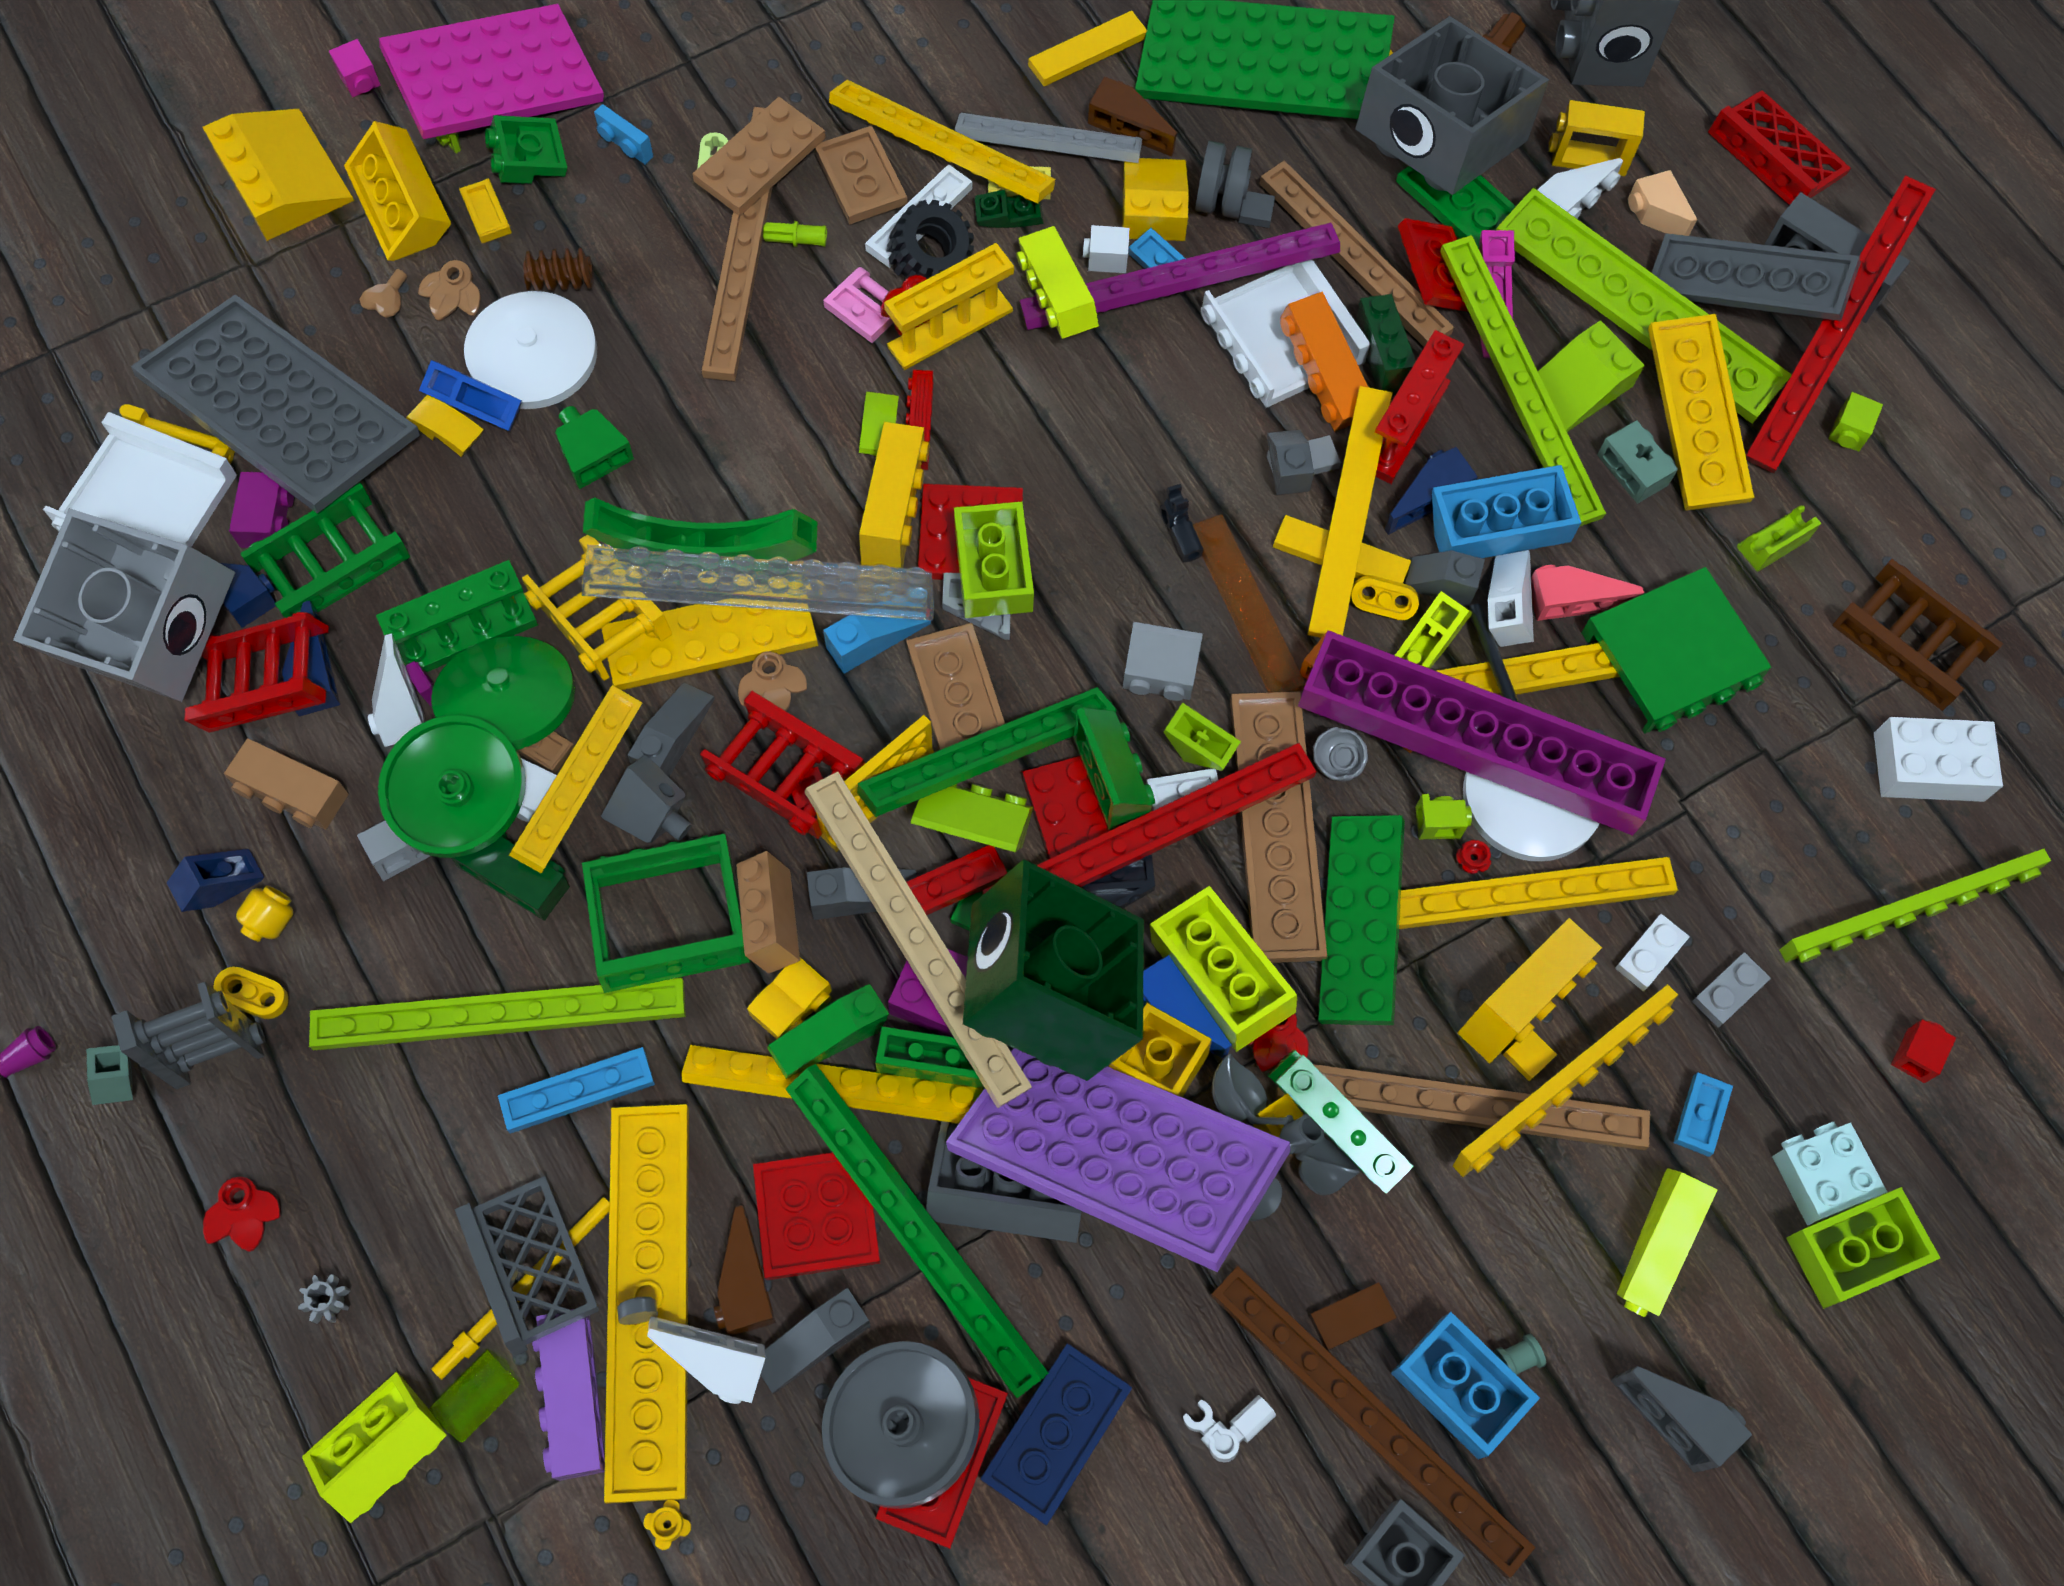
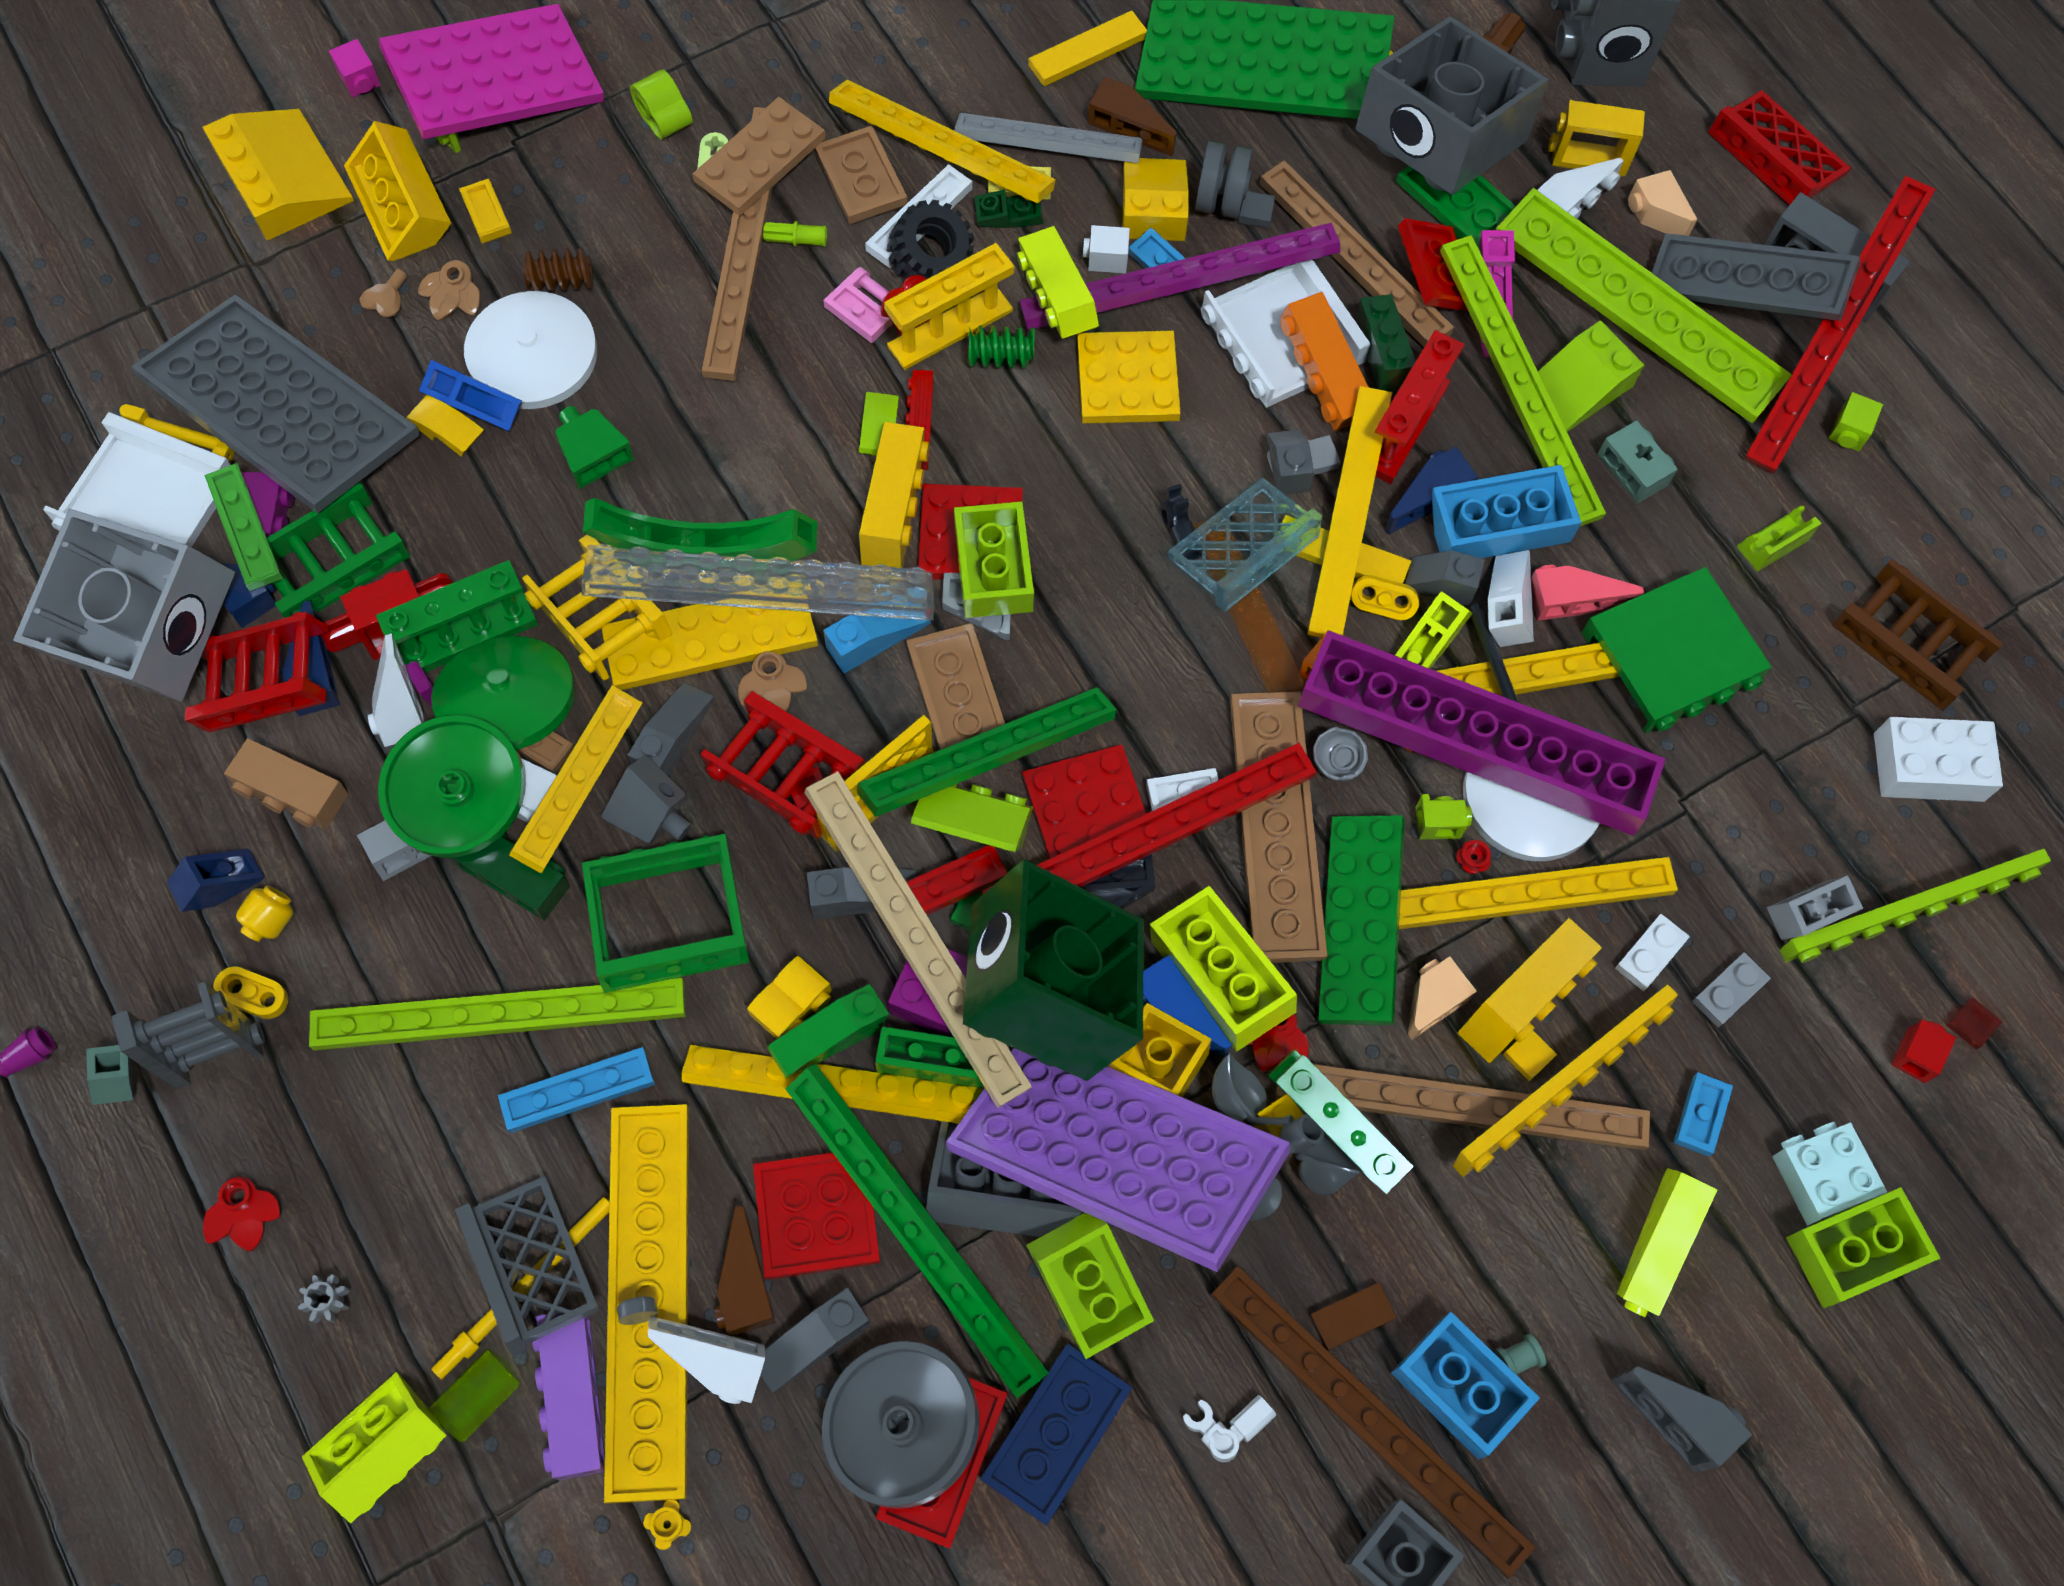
(243, 527): none -> bright green tile
(367, 601): none -> red brick
(525, 148): green plate -> none
(624, 134): dark azure plate -> none
(661, 104): none -> lime piece
(767, 912): medium nougat brick -> none
(1001, 347): none -> green piece
(1090, 1283): none -> lime brick
(1112, 766): green slope -> none
(1128, 377): none -> yellow plate
(1162, 661): light grey slope -> none
(1199, 739): lime slope -> none
(1268, 555): none -> clear light blue fence
(1437, 994): none -> light nougat slope
(1700, 412): yellow plate -> none
(1814, 907): none -> light grey brick
(1974, 1023): none -> clear red tile

